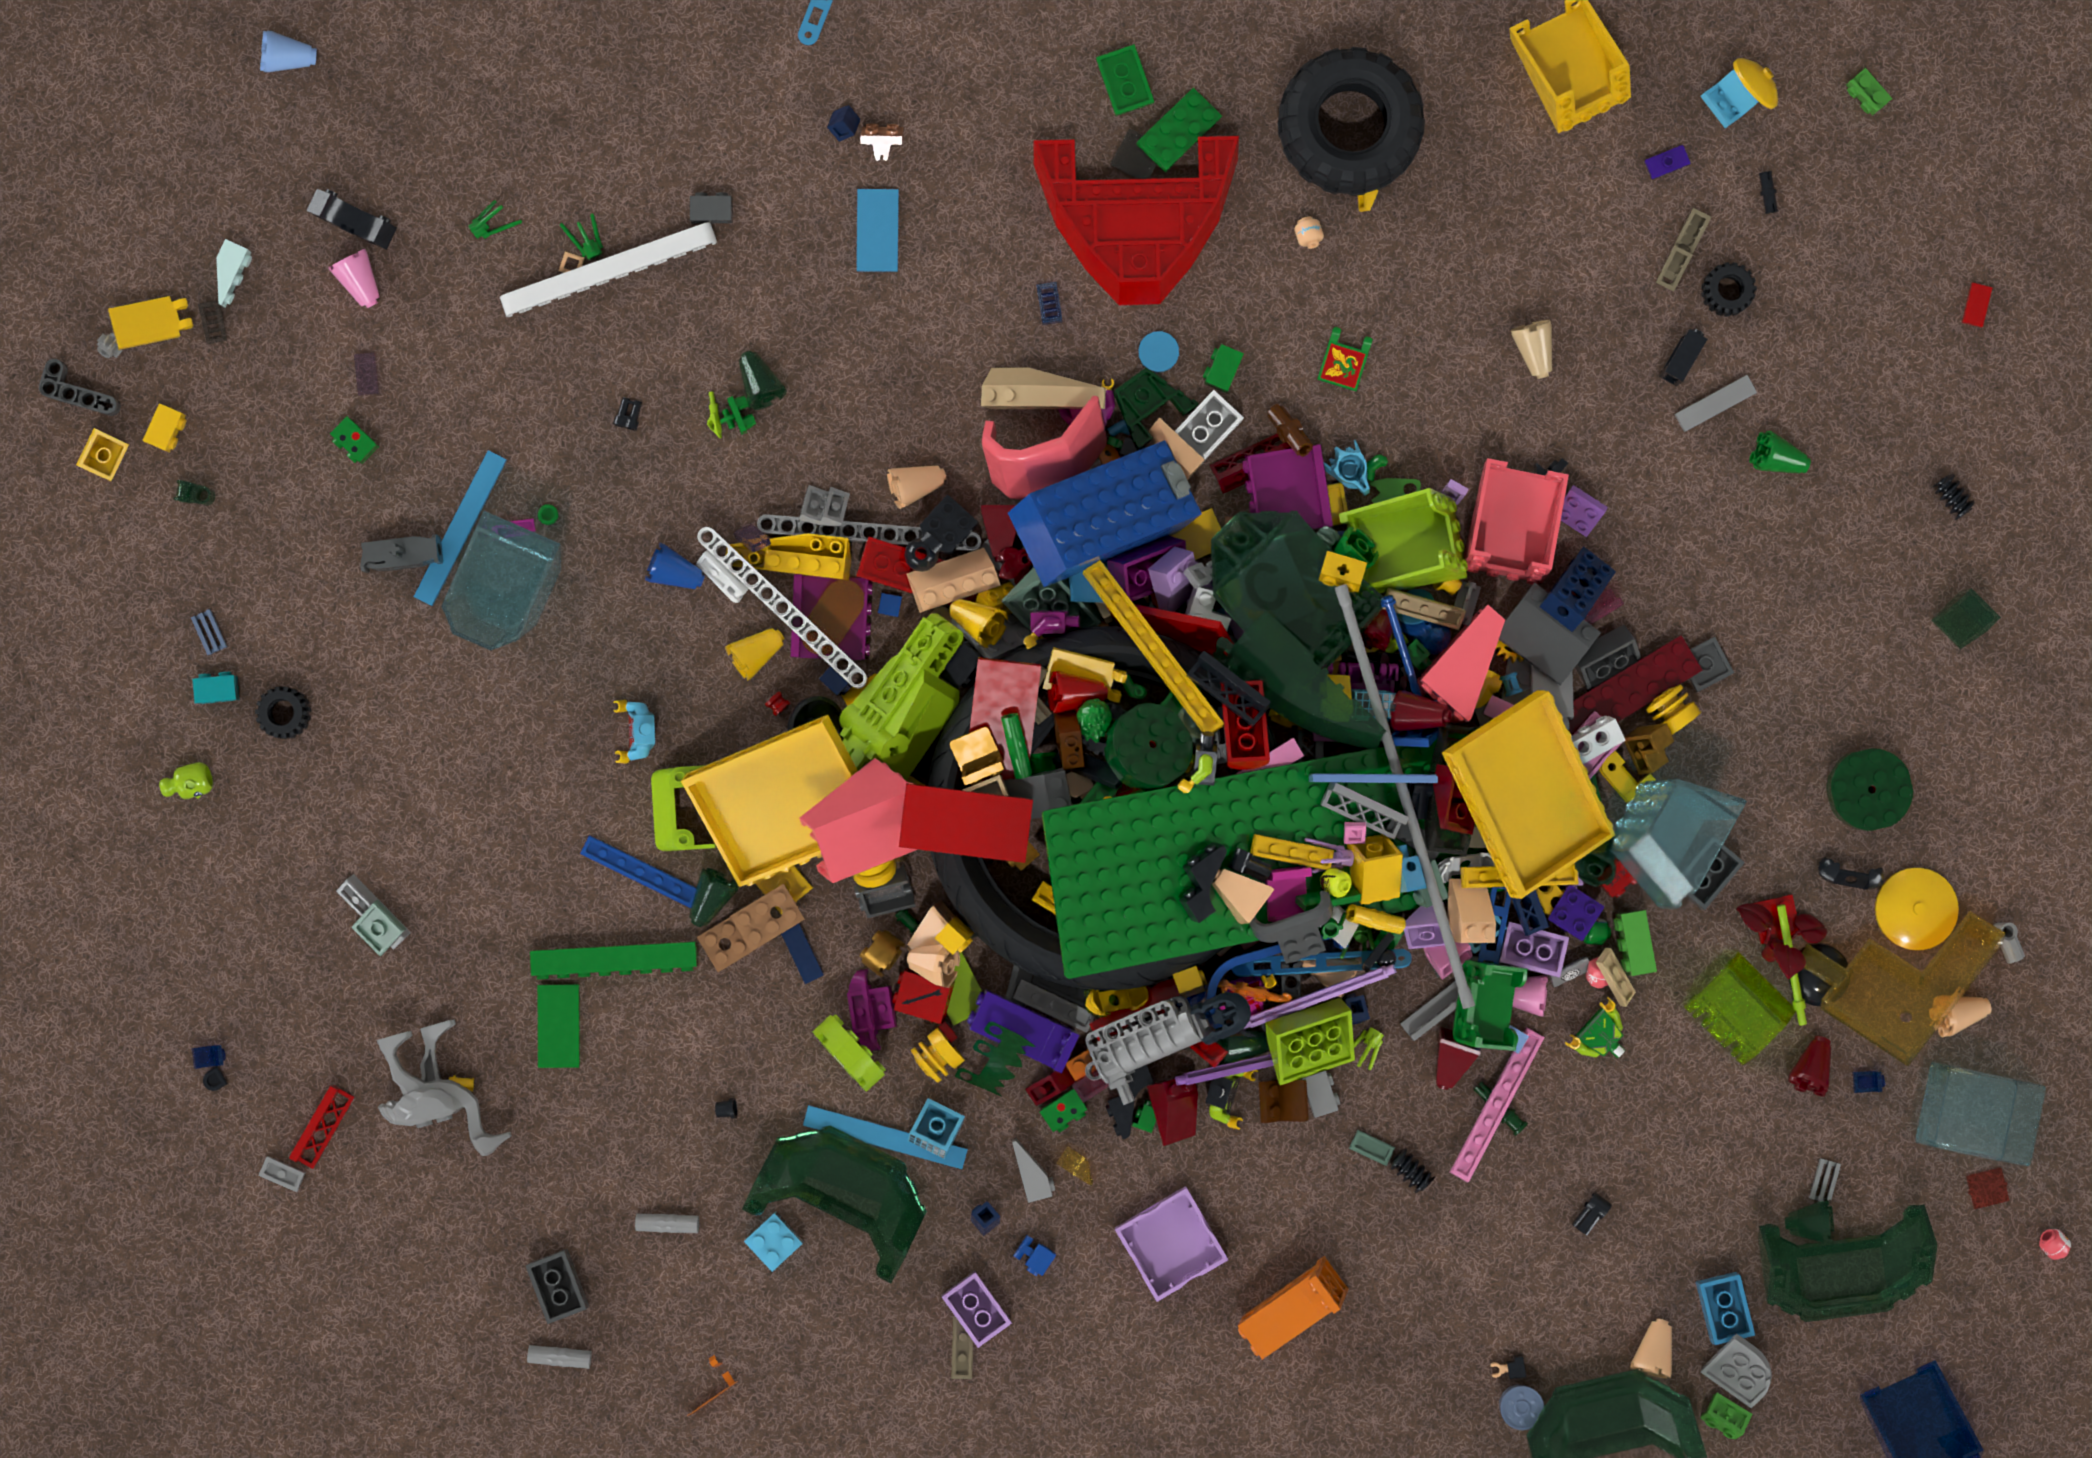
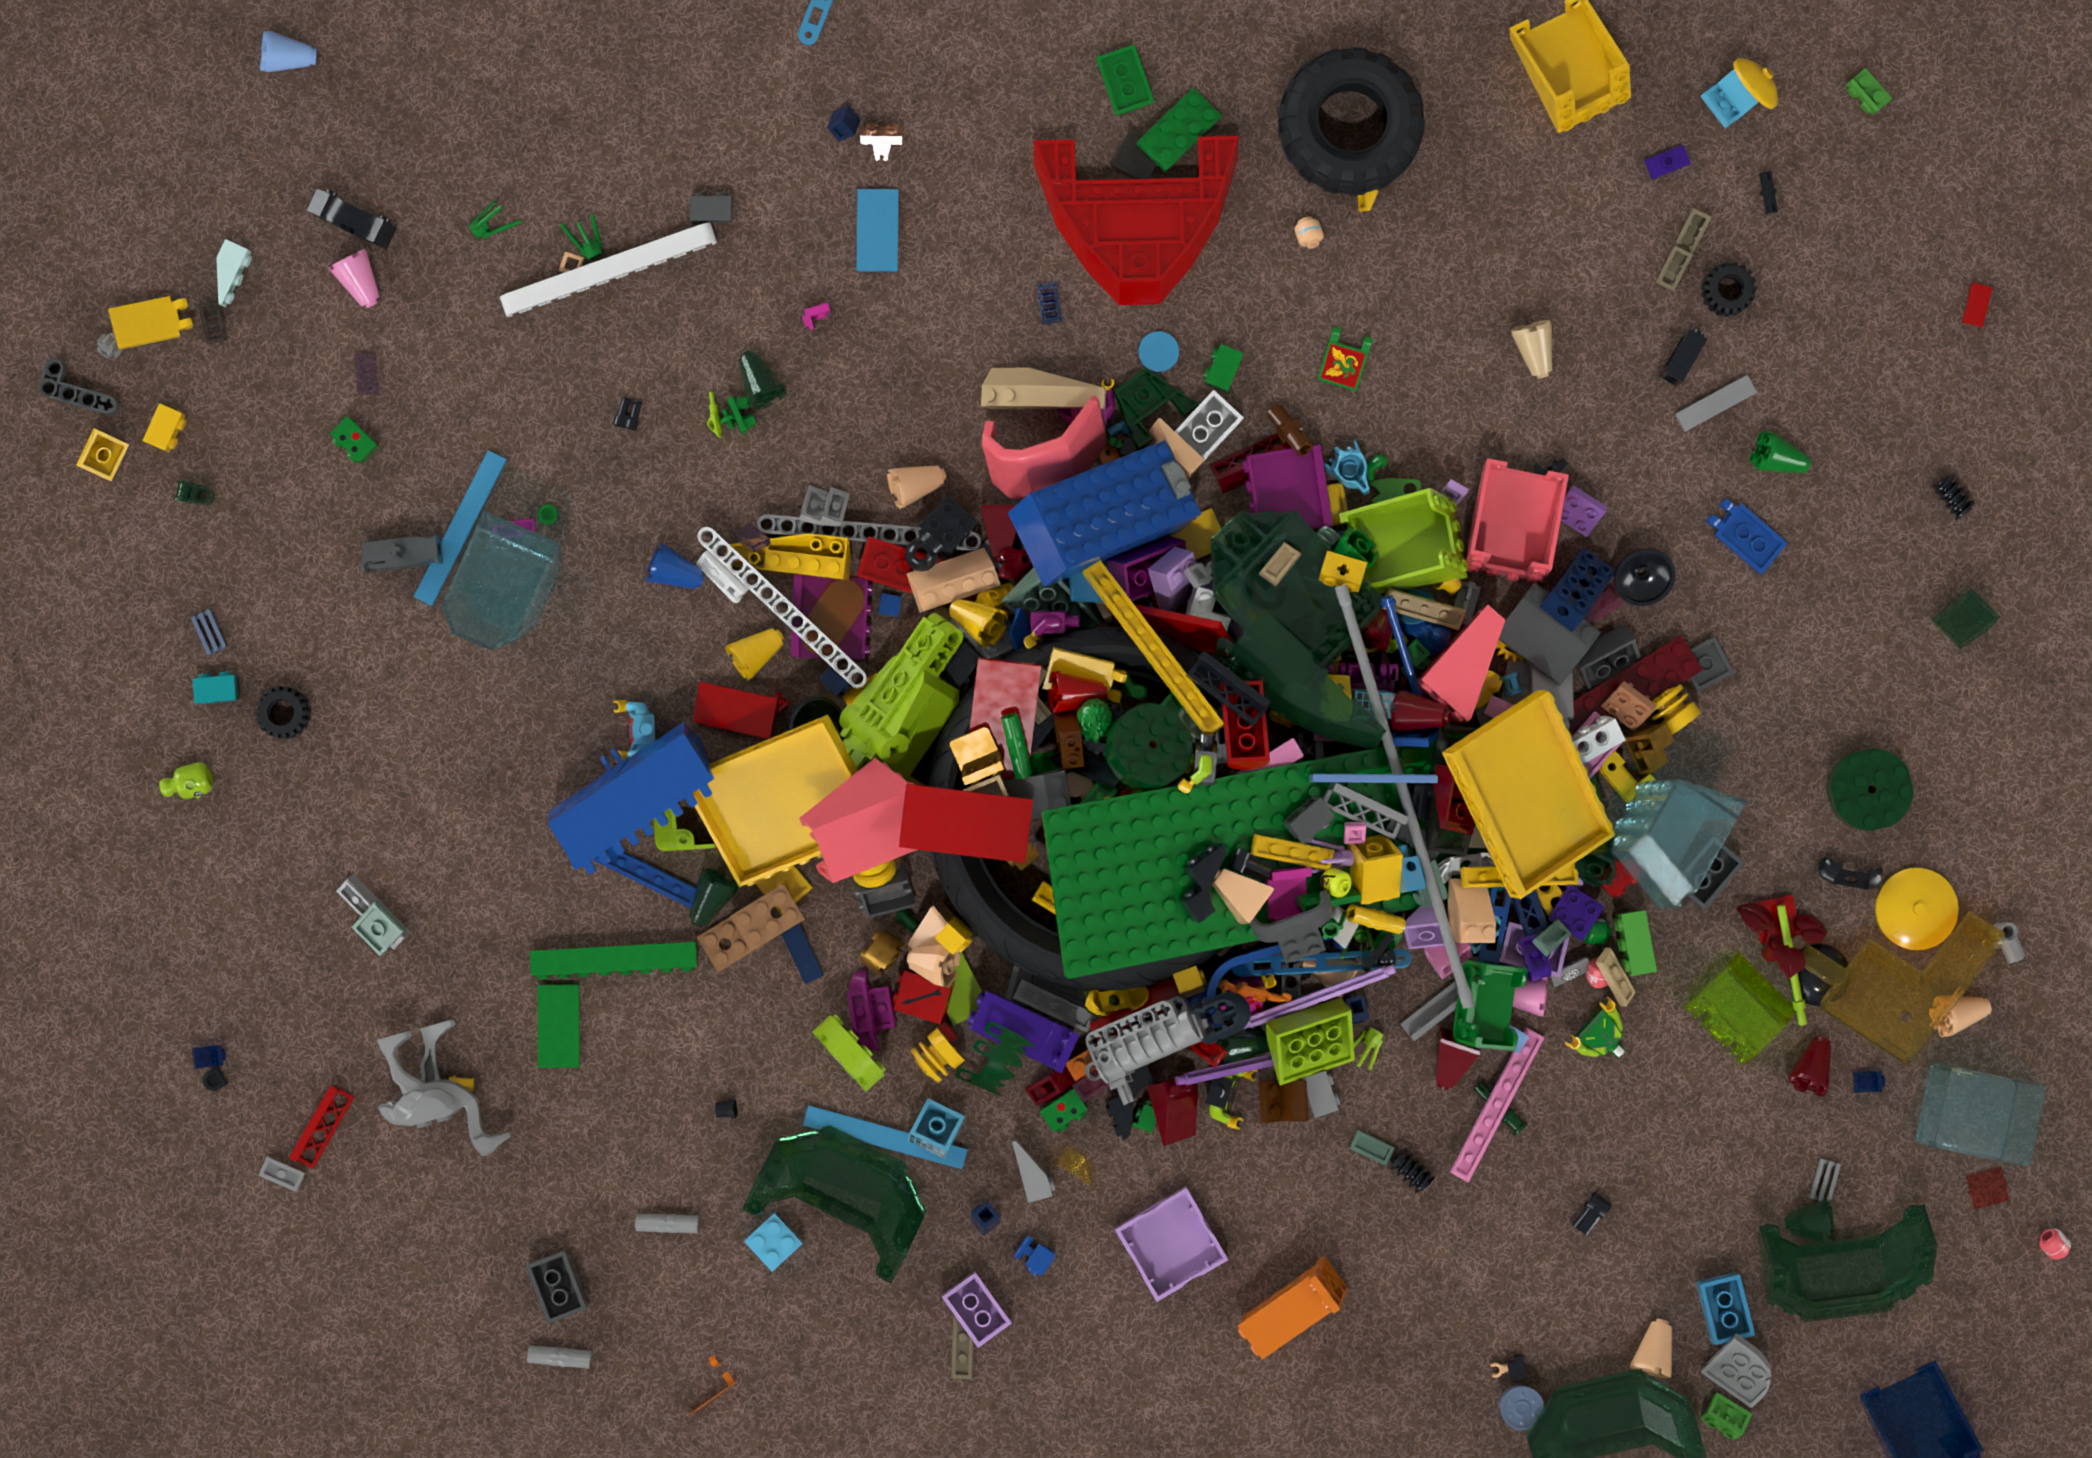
(631, 797): none -> blue piece
(735, 710): none -> red tile
(819, 312): none -> dark pink bracket
(1018, 629): none -> blue tile
(1280, 564): none -> tan tile
(1308, 819): none -> dark grey hinge
(1535, 960): none -> dark purple plate
(1551, 937): none -> sand green tile
(1629, 705): none -> nougat plate
(1650, 585): none -> black dish
(1747, 536): none -> blue tile

